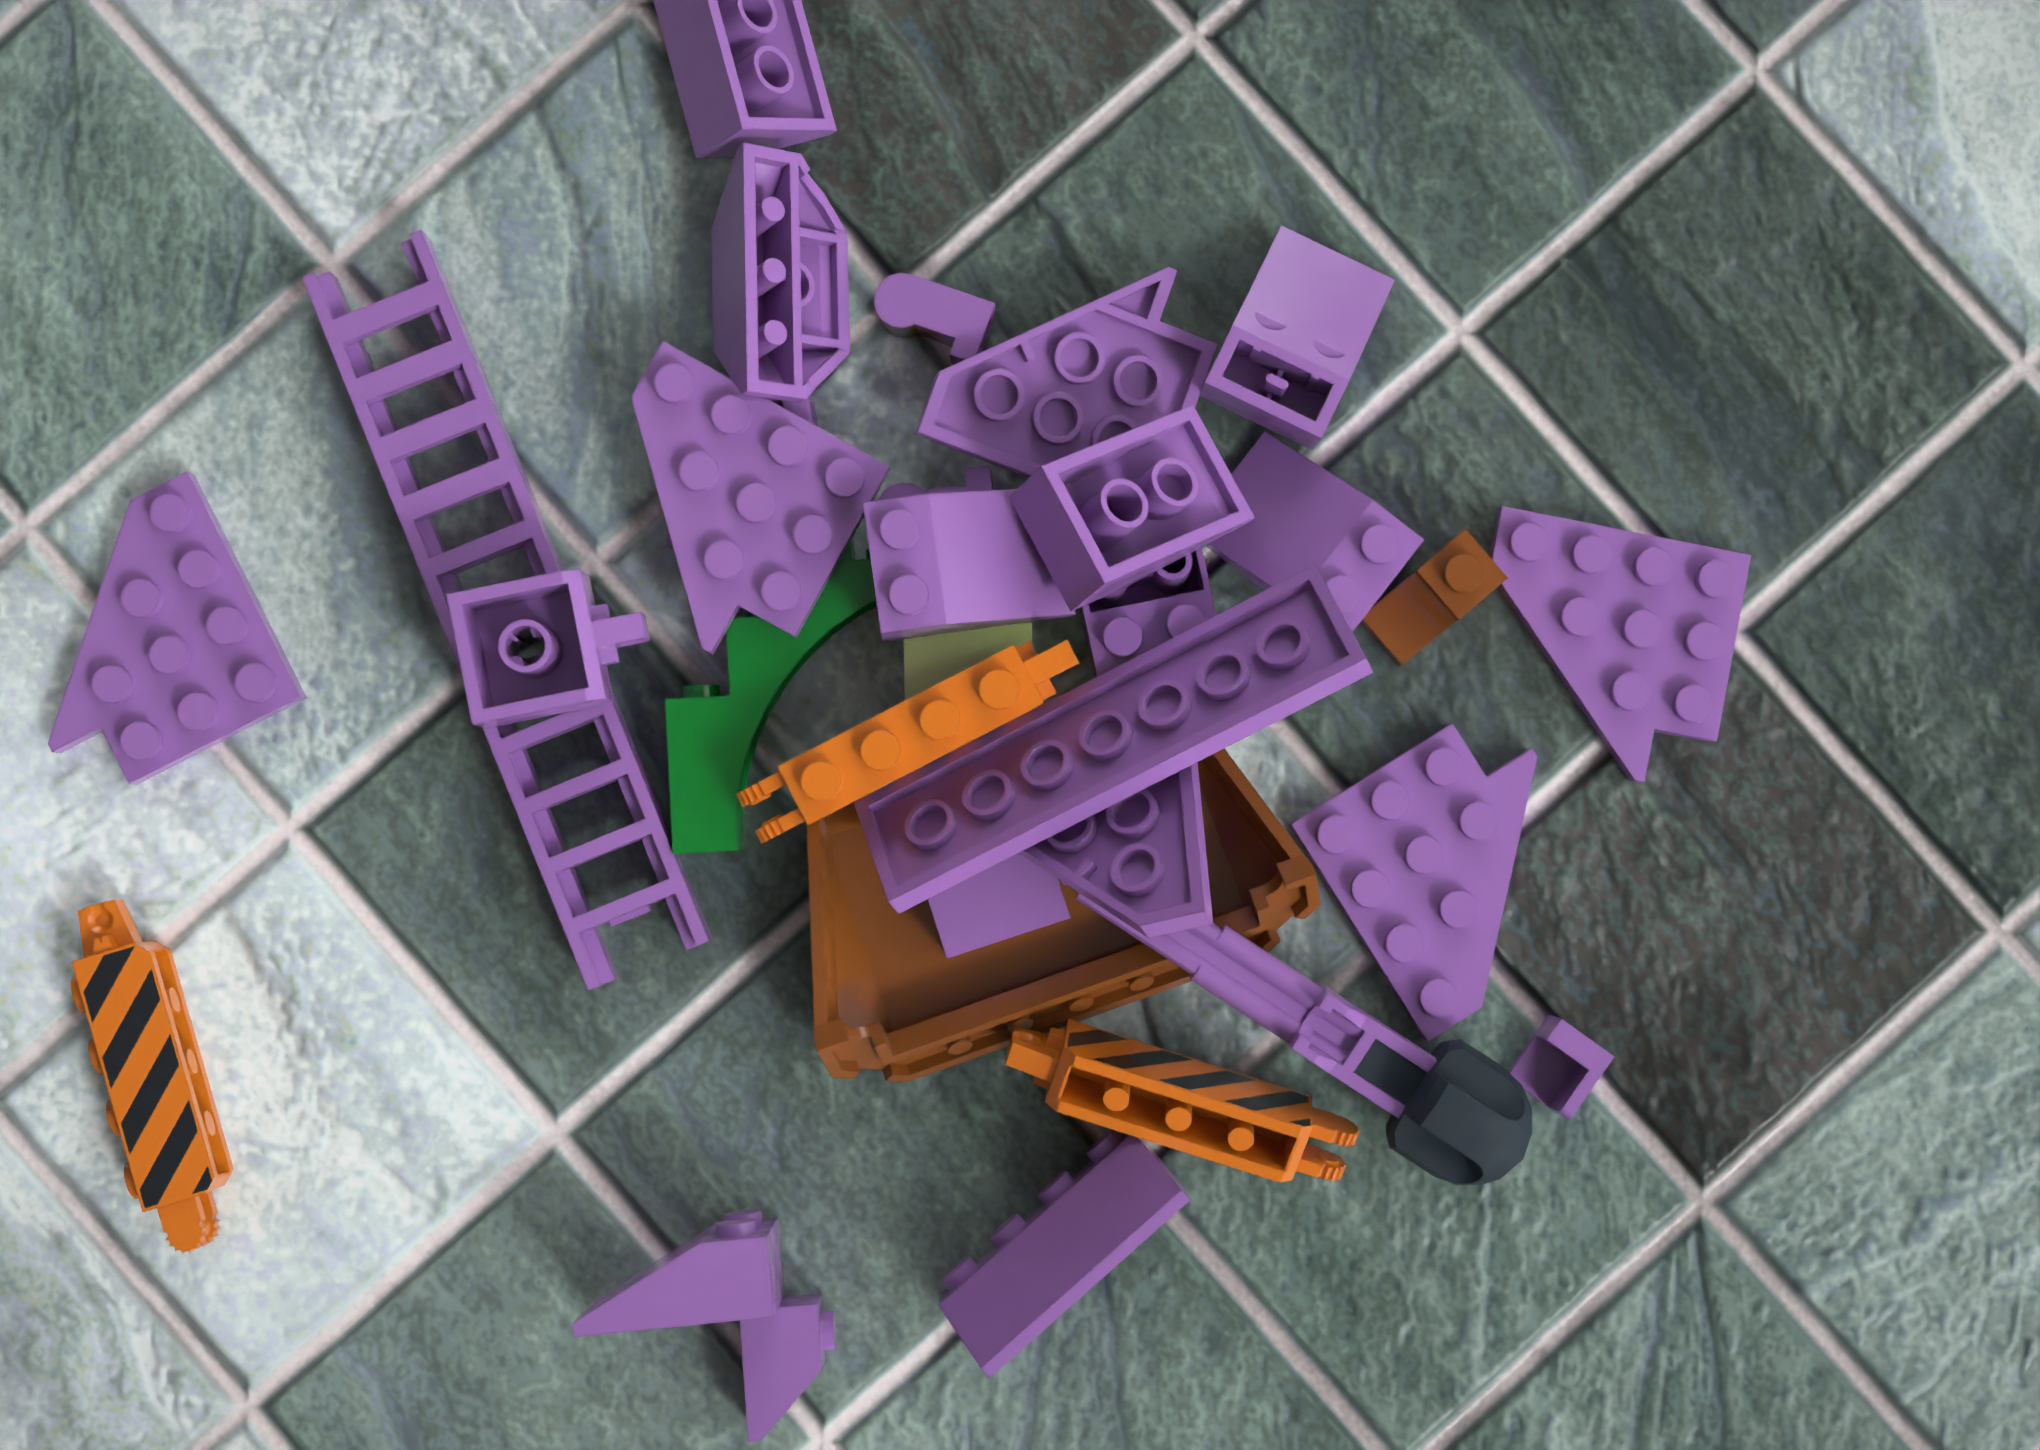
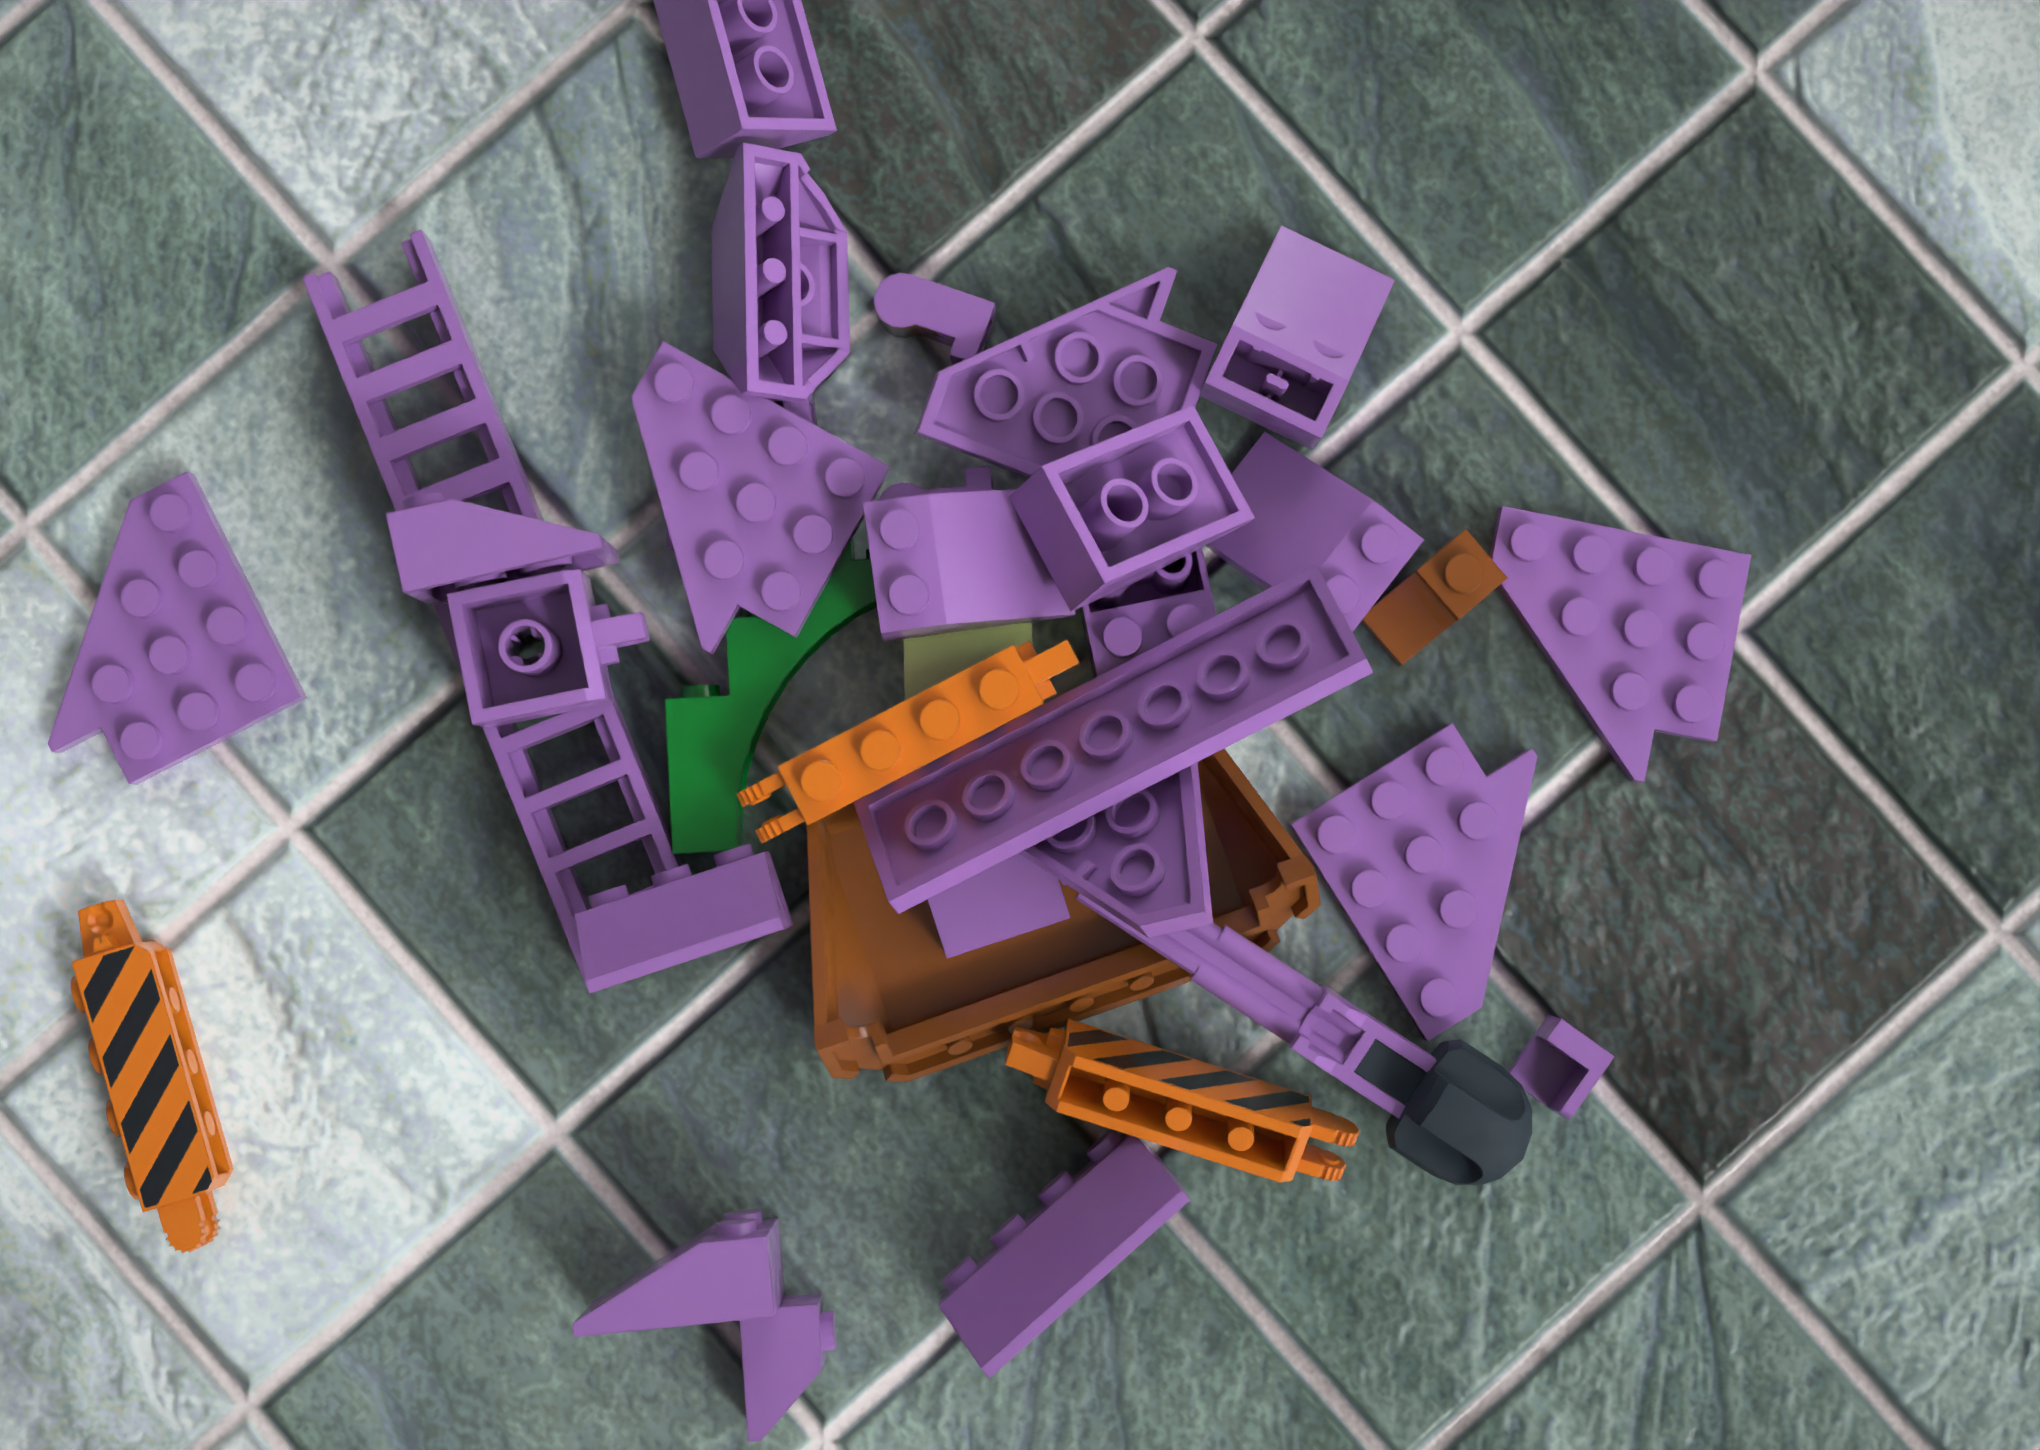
(468, 546): none -> medium lavender slope
(680, 917): none -> medium lavender slope

